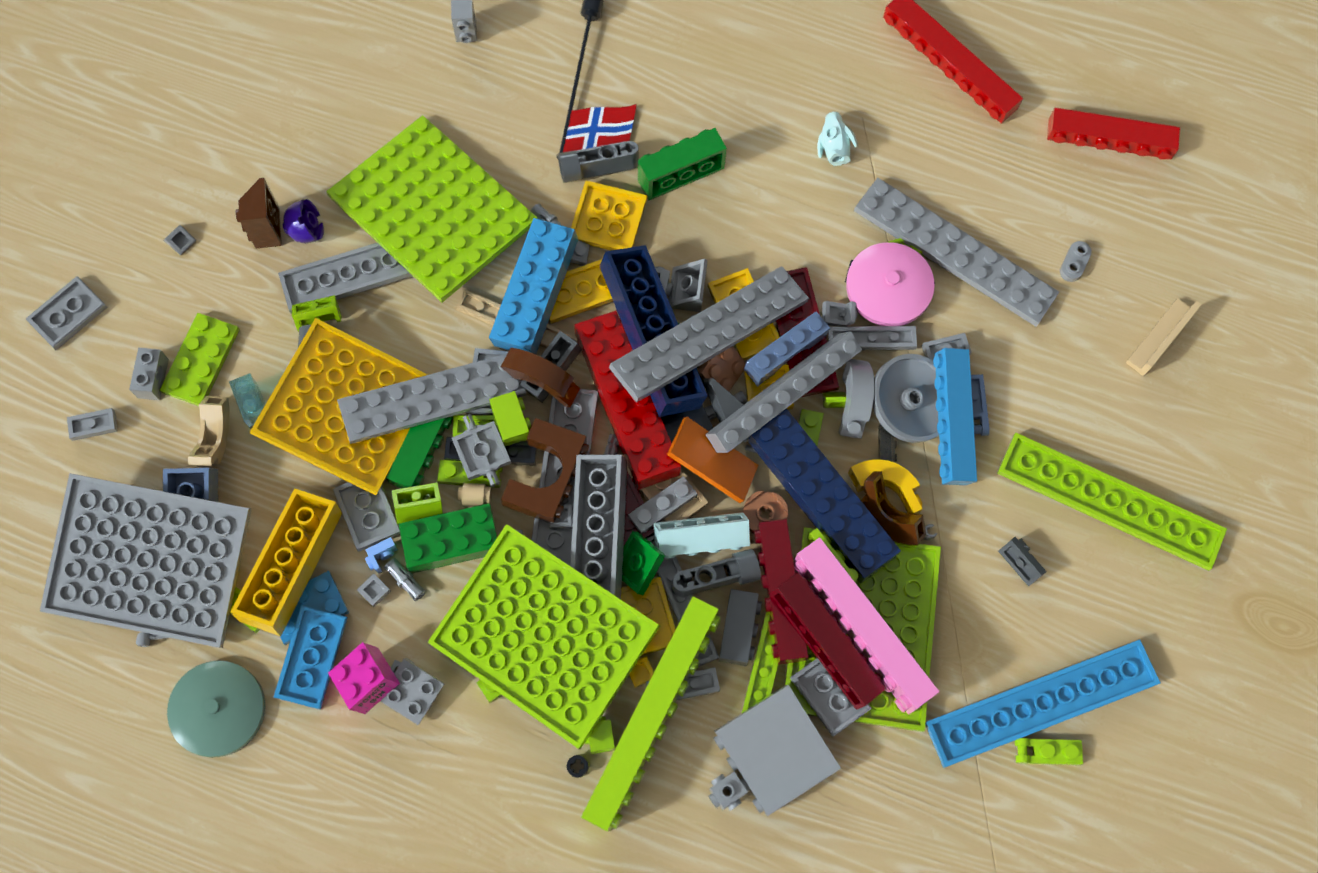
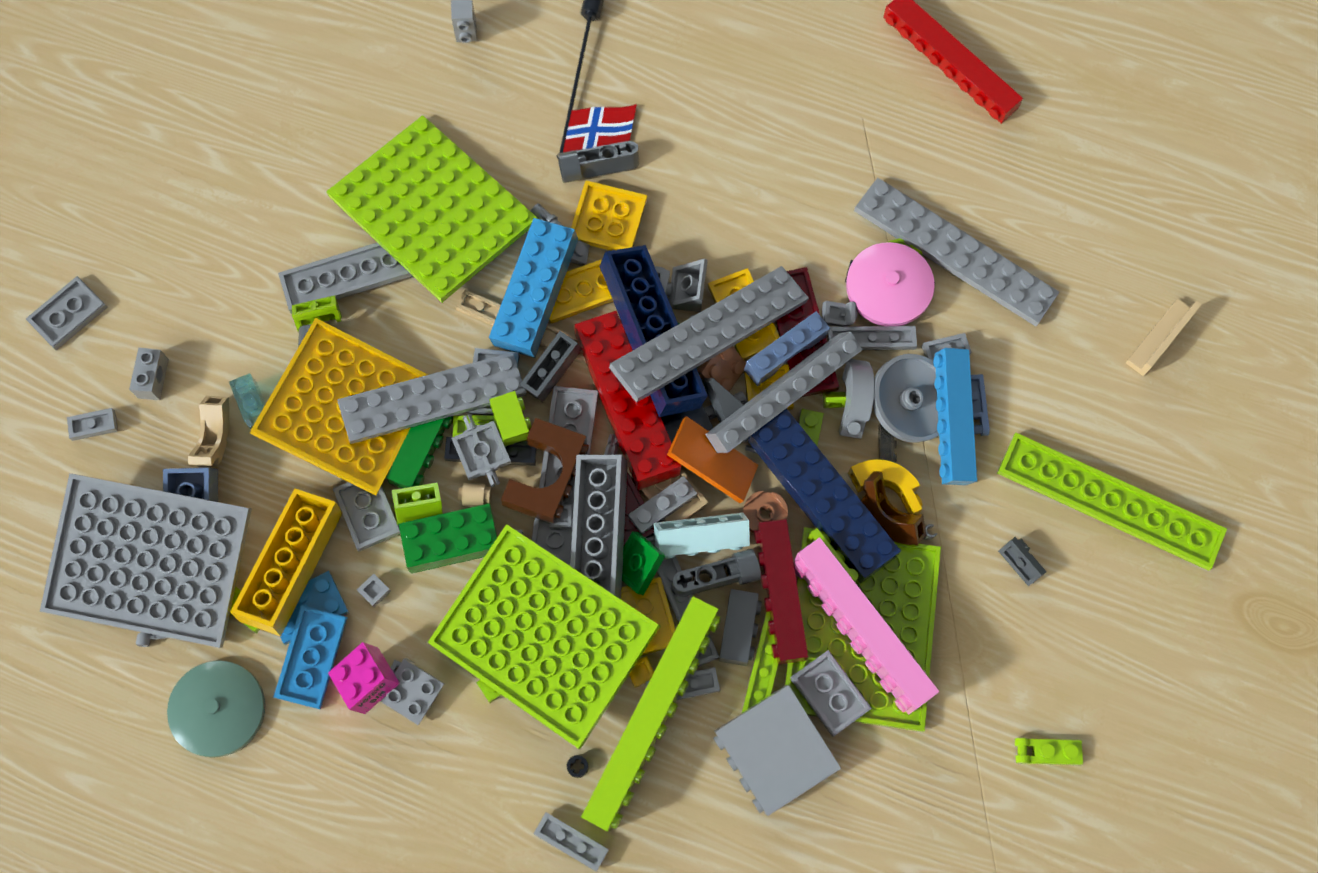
(179, 240): light grey slope -> none
(199, 359): lime plate -> none
(260, 216): reddish brown slope -> none
(302, 222): dark purple cylinder -> none
(380, 551): light blue bracket -> none
(405, 579): light grey pin -> none
(454, 474): lime plate -> none
(543, 373): reddish brown arch -> none
(571, 841): none -> light grey plate
(601, 737): lime brick -> none
(681, 163): green brick -> none
(735, 787): light grey brick -> none
(828, 641): dark red brick -> none
(836, 140): light aqua animal -> none
(1041, 703): dark azure plate -> none
(1076, 260): light grey plate -> none
(1113, 133): red brick -> none

